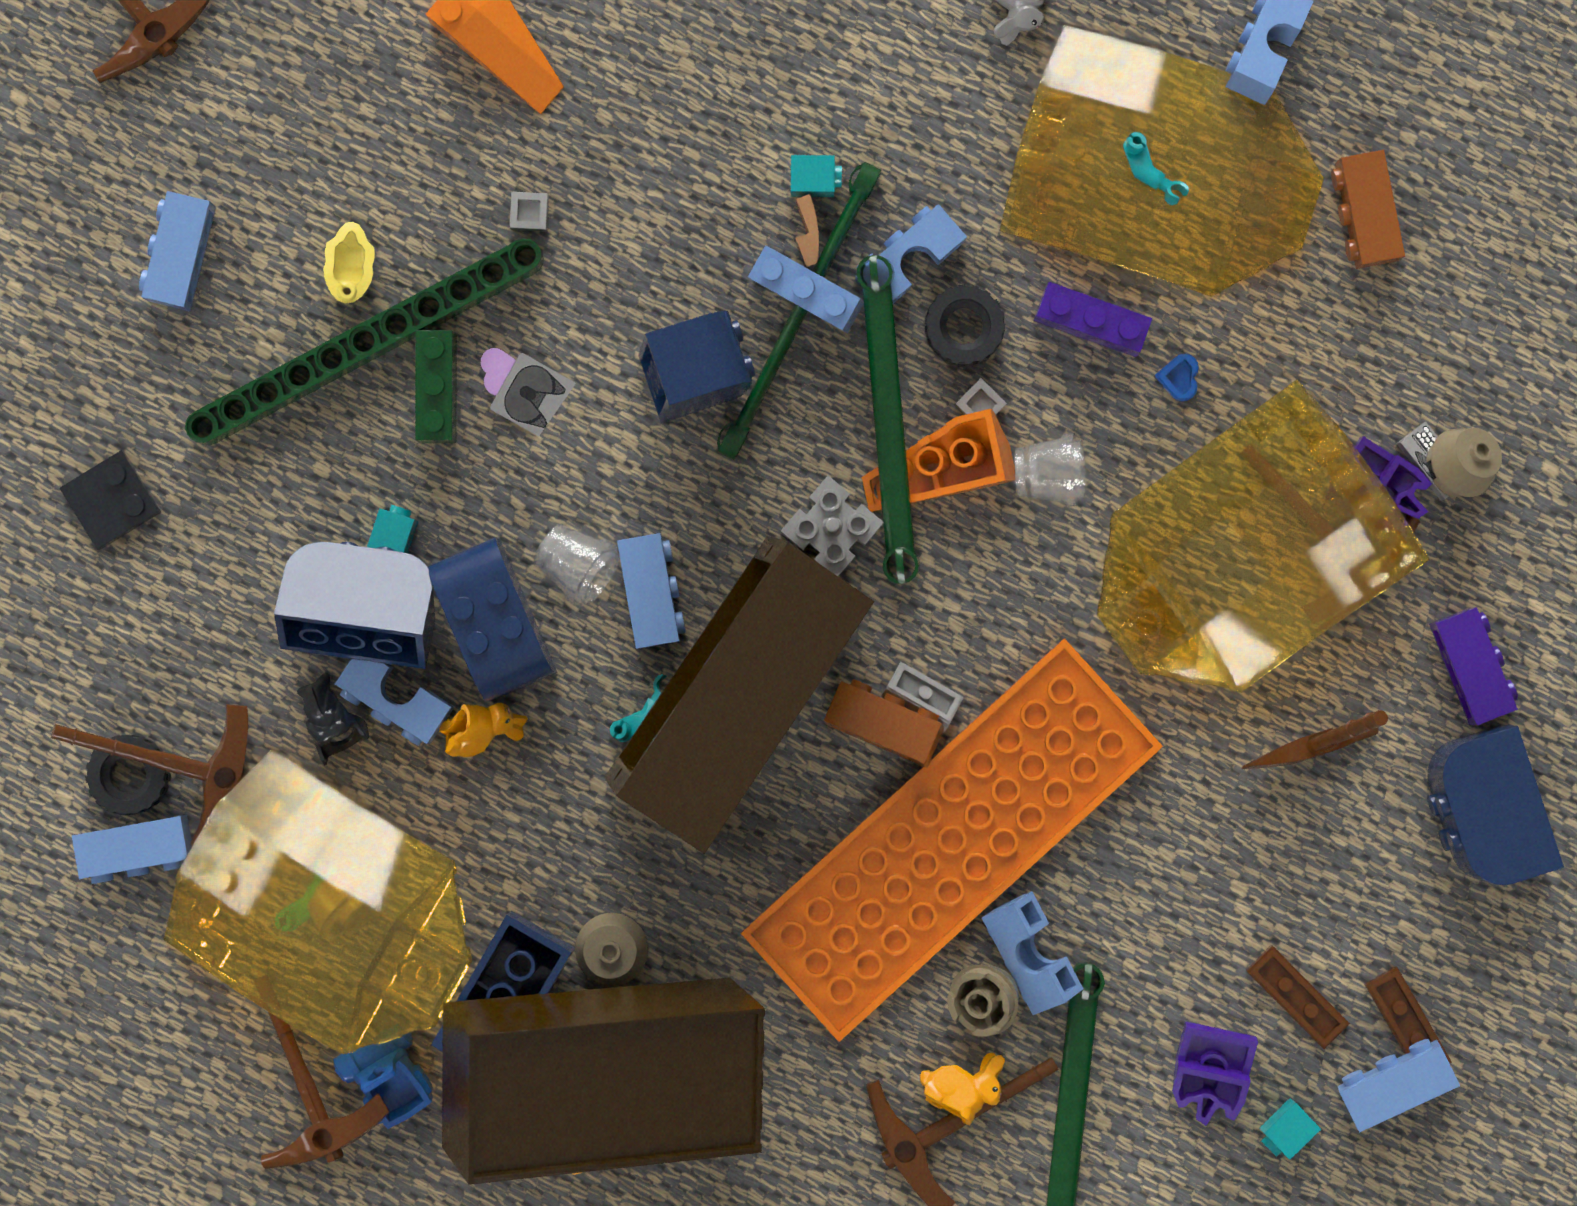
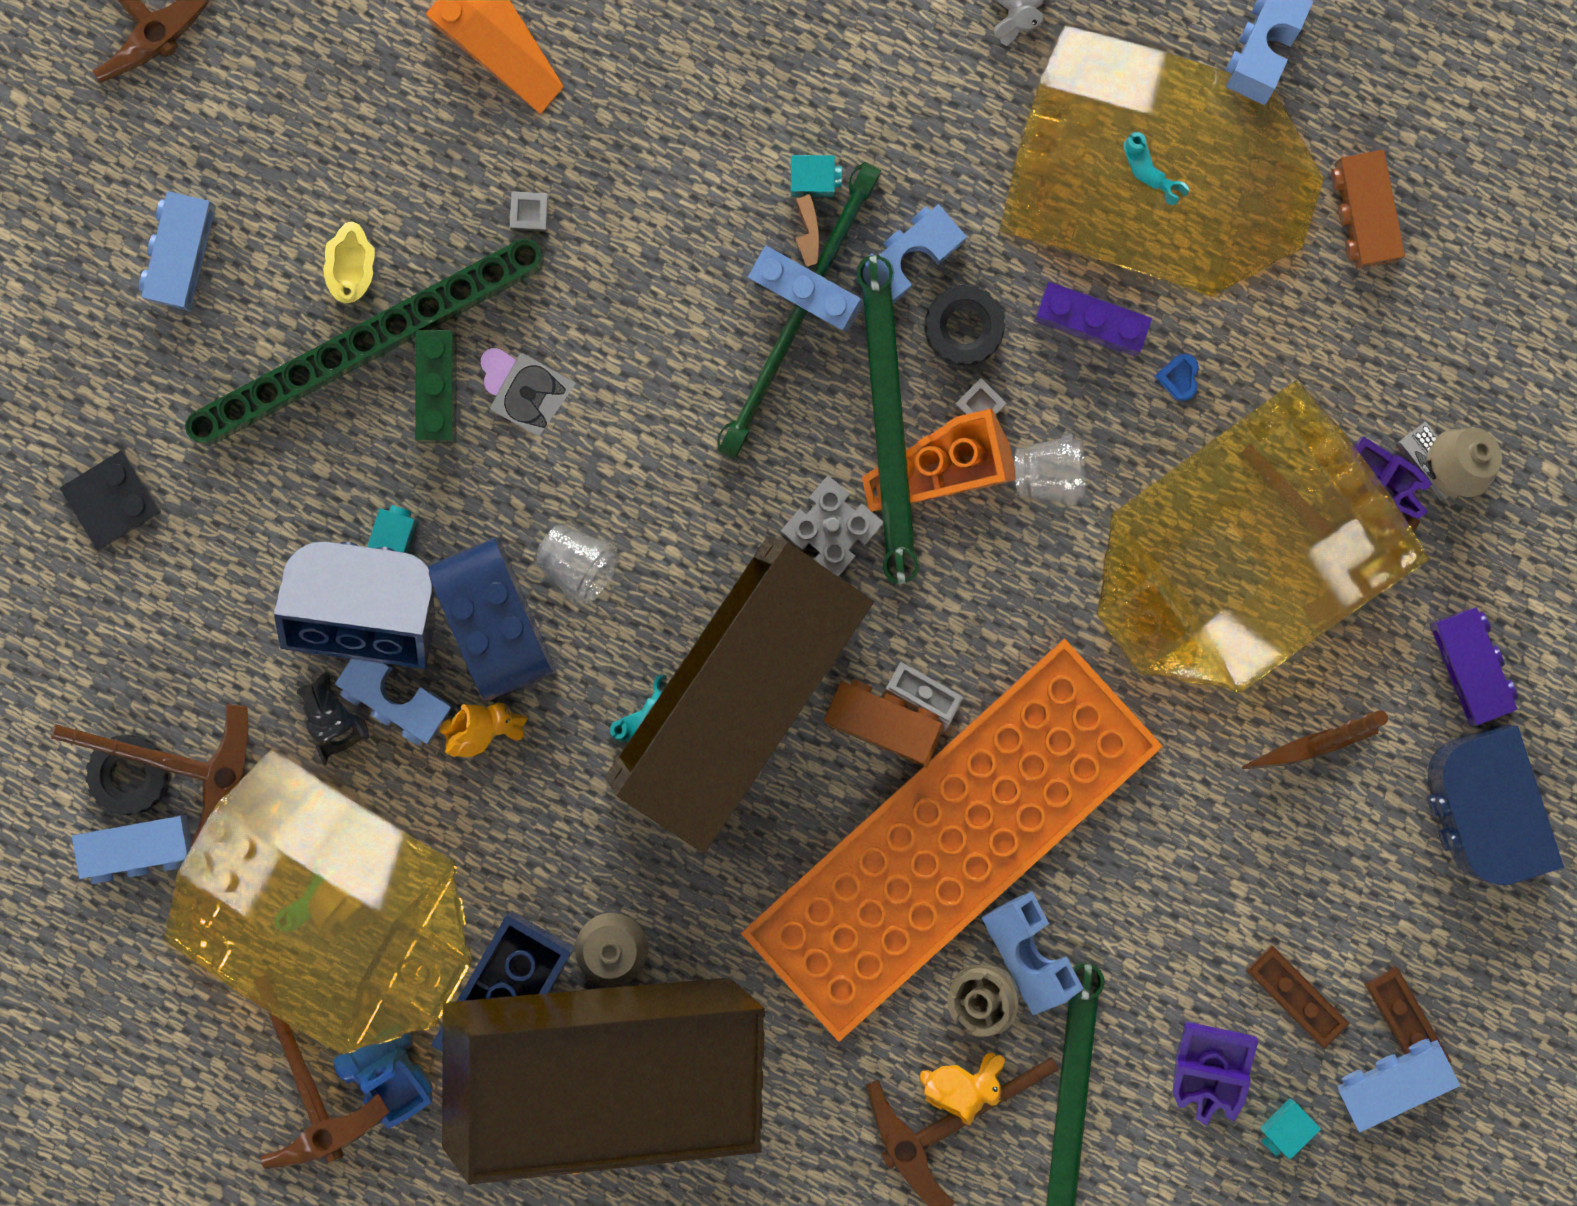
(650, 590): medium blue brick -> none
(695, 365): dark blue brick -> none

